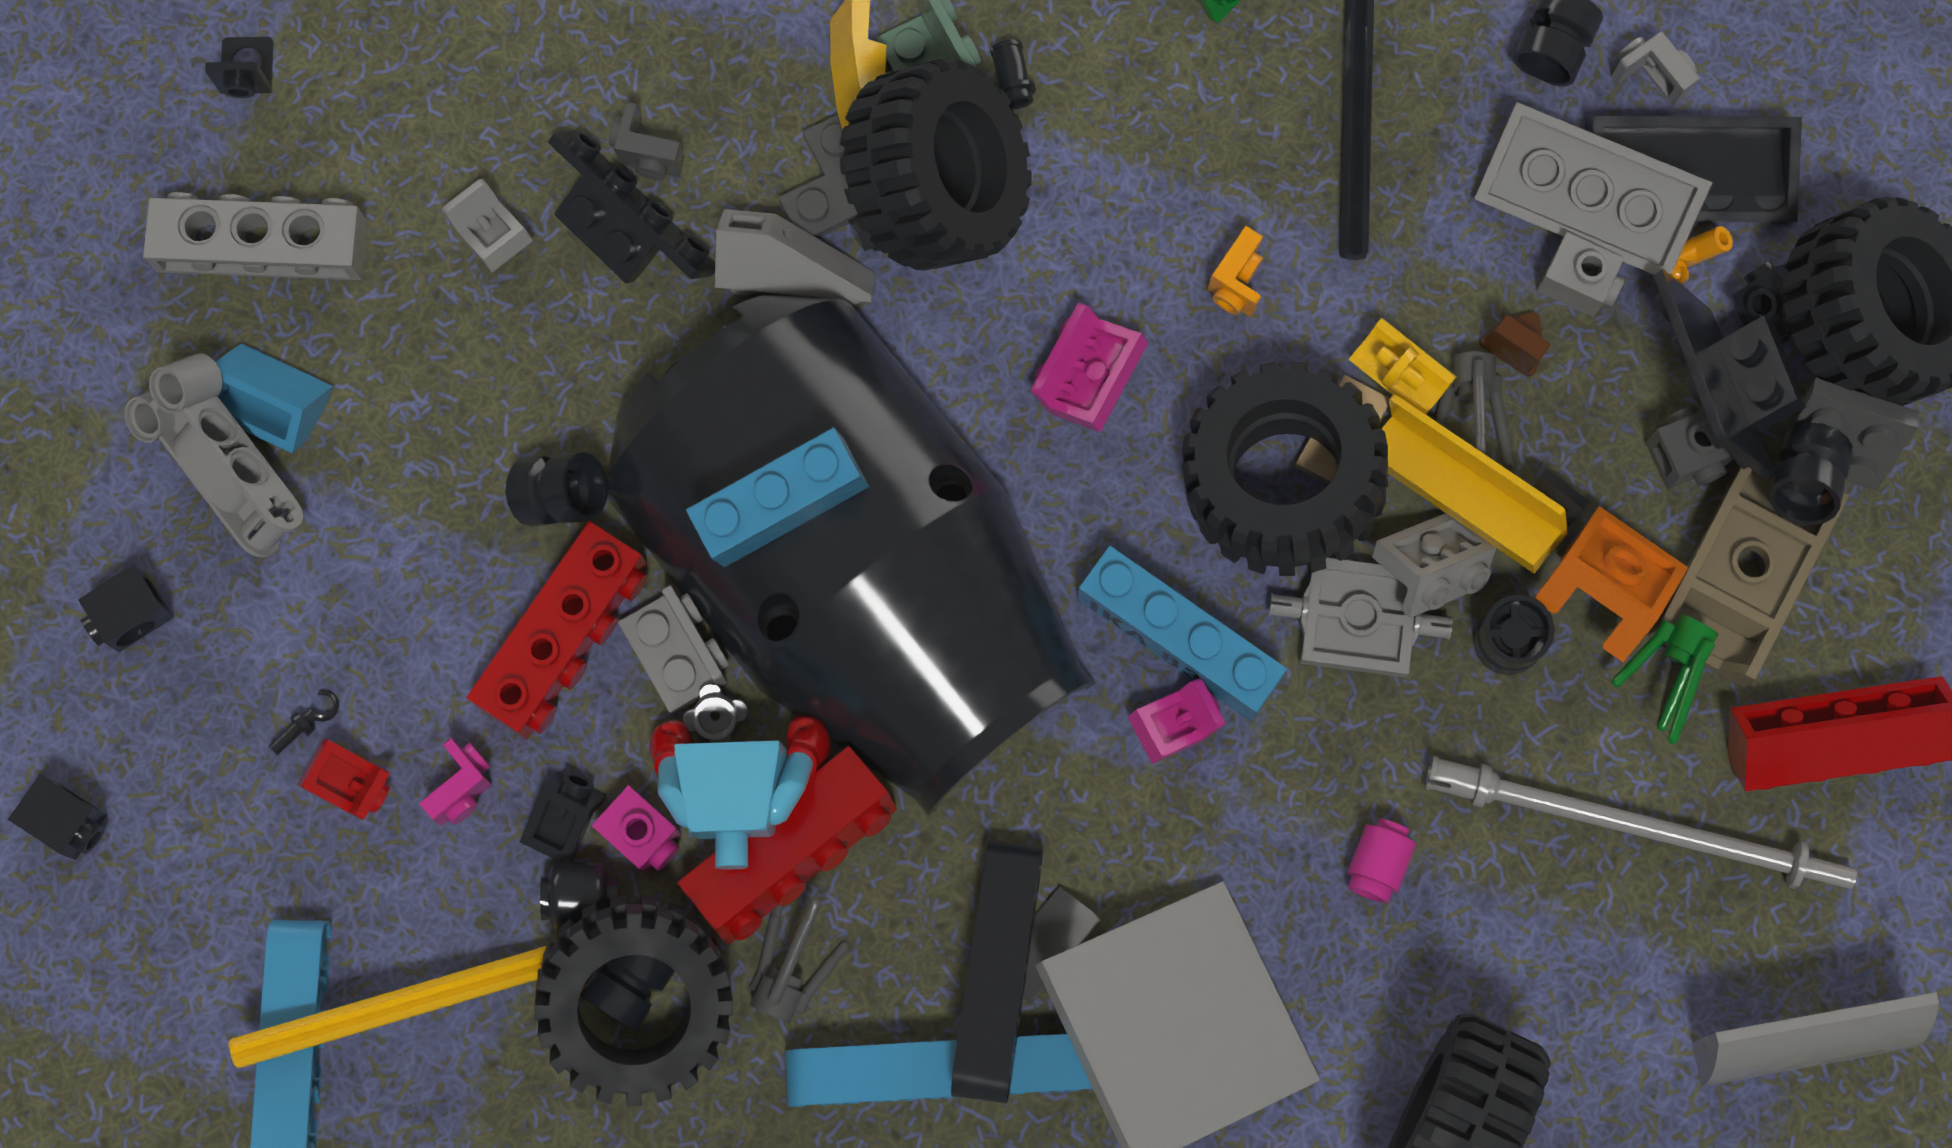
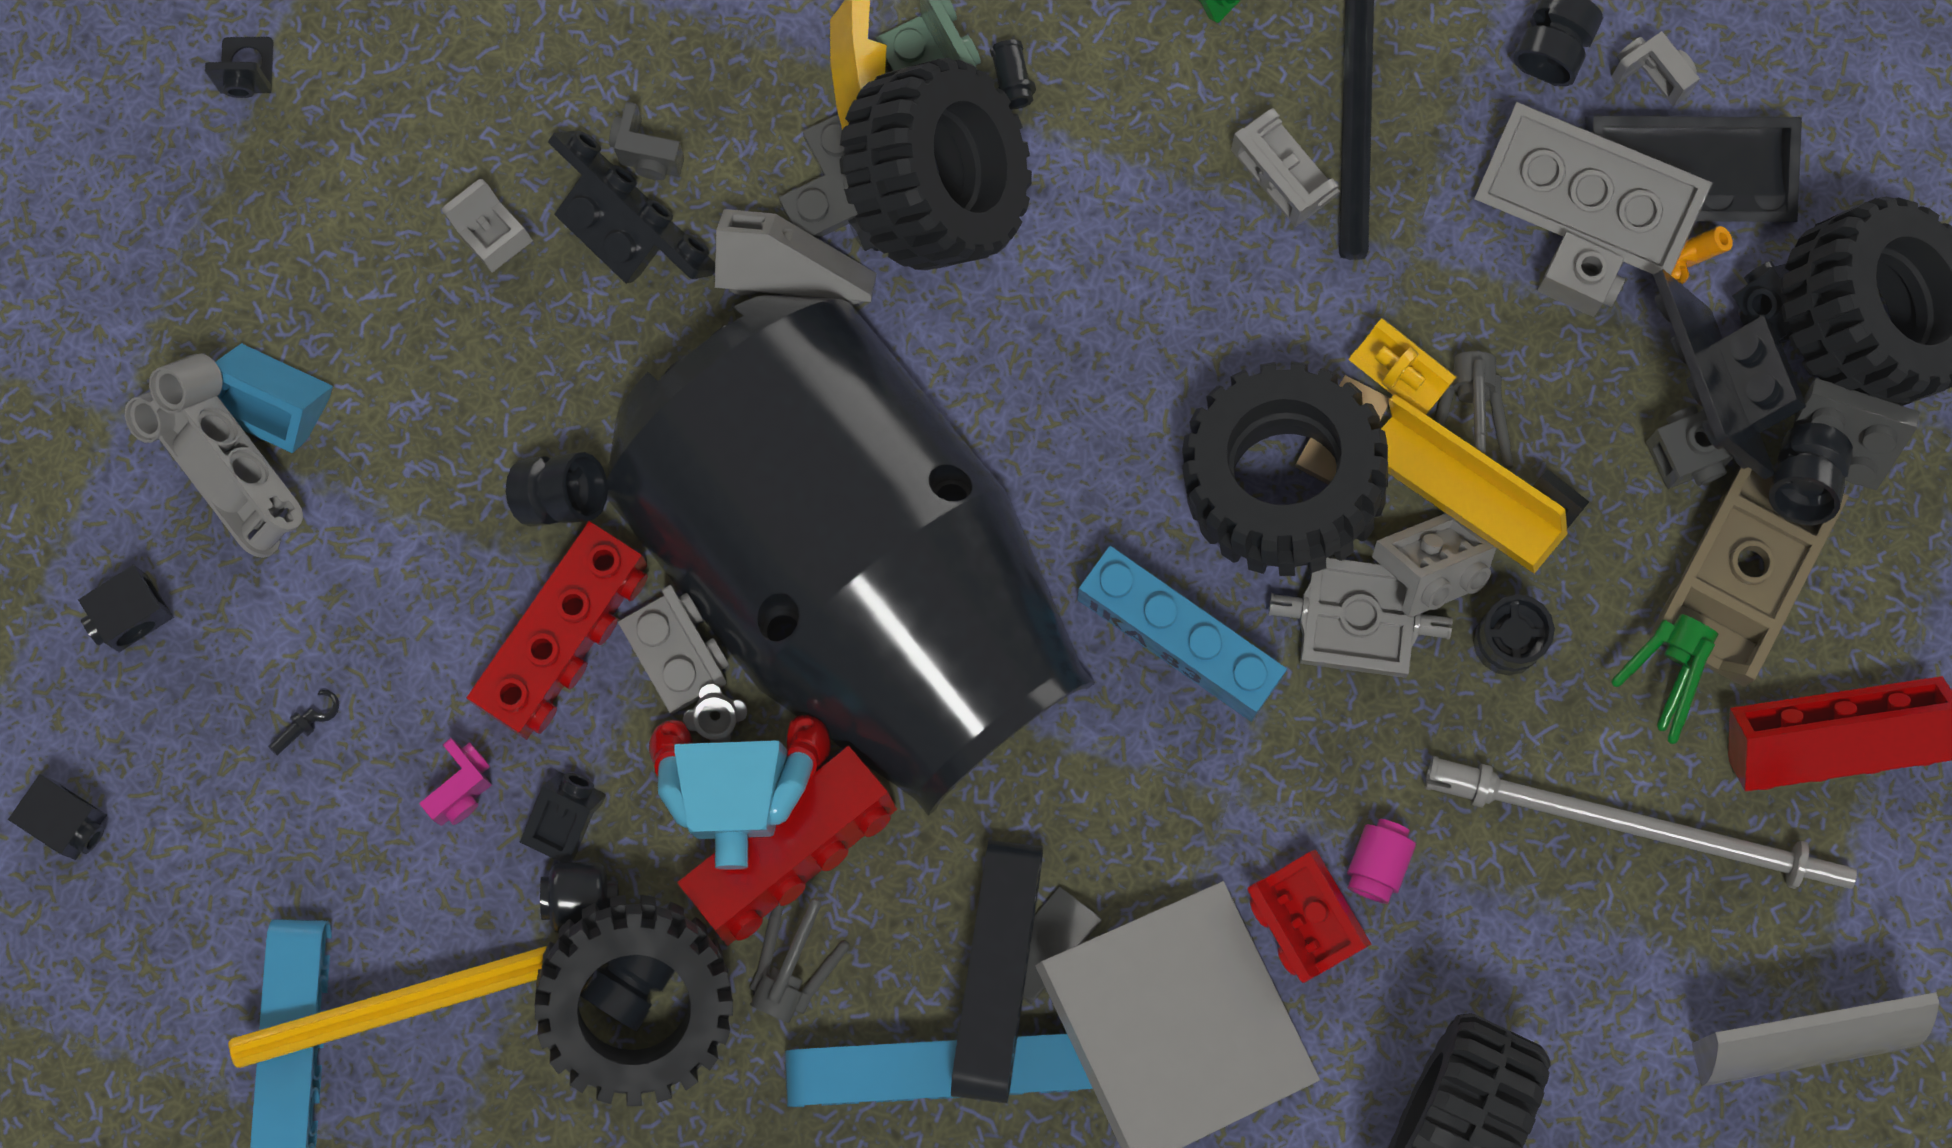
(177, 219): light grey brick -> none
(345, 780): red bracket -> none
(638, 831): dark pink brick -> none
(777, 498): dark azure brick -> none
(1087, 368): dark pink bracket -> none
(1177, 721): dark pink bracket -> none
(1238, 264): light orange bracket -> none
(1283, 168): none -> light grey hinge
(1307, 917): none -> red bracket
(1517, 342): reddish brown tile -> none
(1619, 572): orange panel -> none

